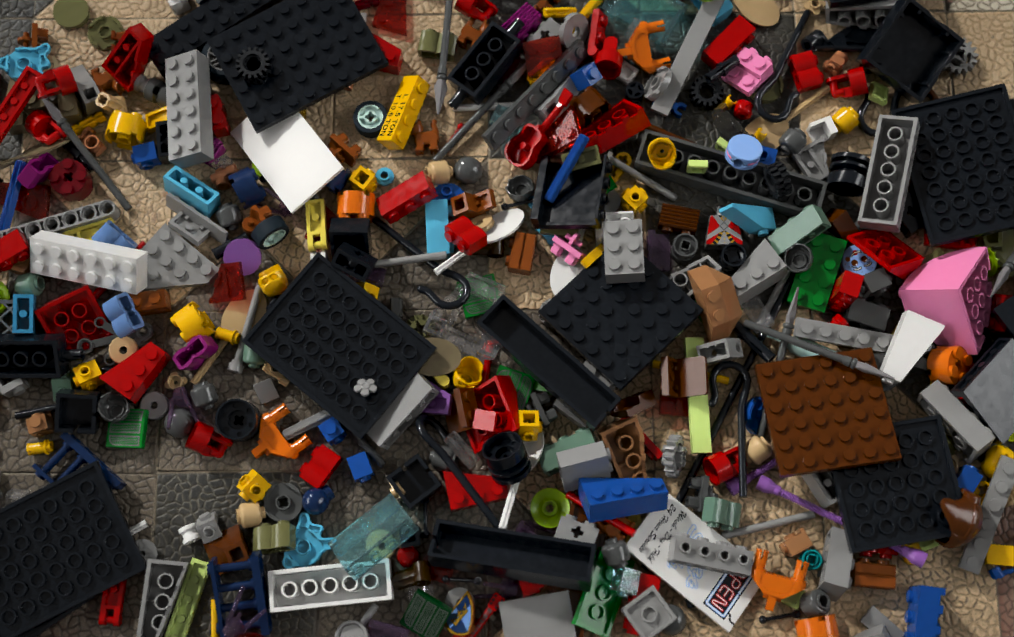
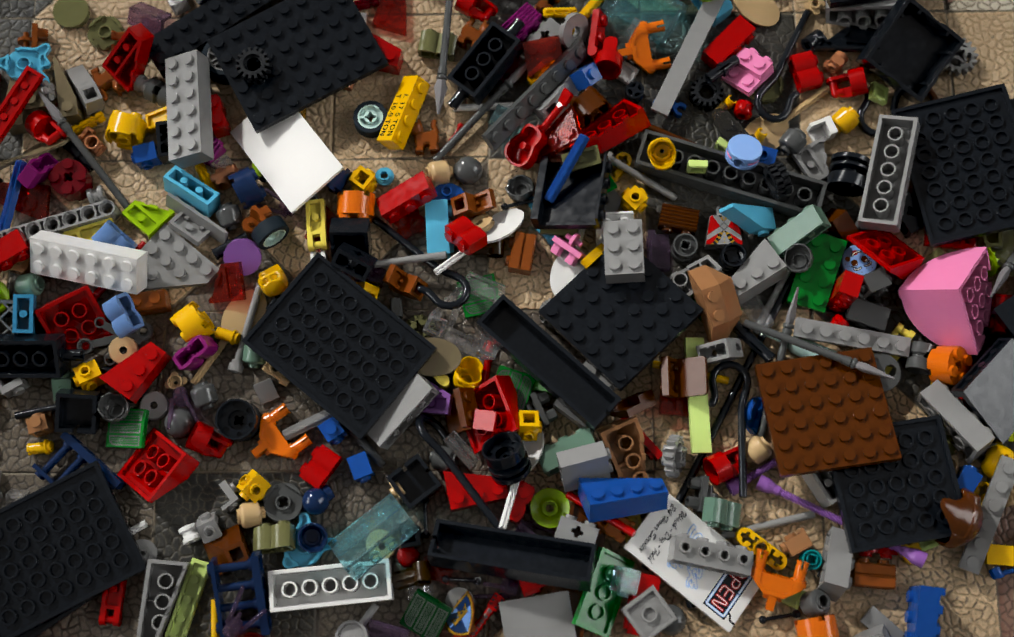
(64, 80): red piece -> none
(96, 194): none -> light grey wheel
(111, 102): tan piece -> none
(147, 217): none -> lime wing
(149, 16): none -> panel
(157, 467): none -> red slope
(204, 175): none -> yellow axle
(231, 492): none -> light grey bracket
(312, 537): none -> dark blue hair
(342, 151): dark orange hips -> none
(365, 387): light grey plant -> none
(403, 283): none -> dark orange brick
(406, 226): none -> clear red plate
(523, 498): none -> red brick
(615, 553): dark grey head -> none
(657, 84): light grey tile -> none
(752, 535): none -> yellow beam
(908, 344): white slope -> none

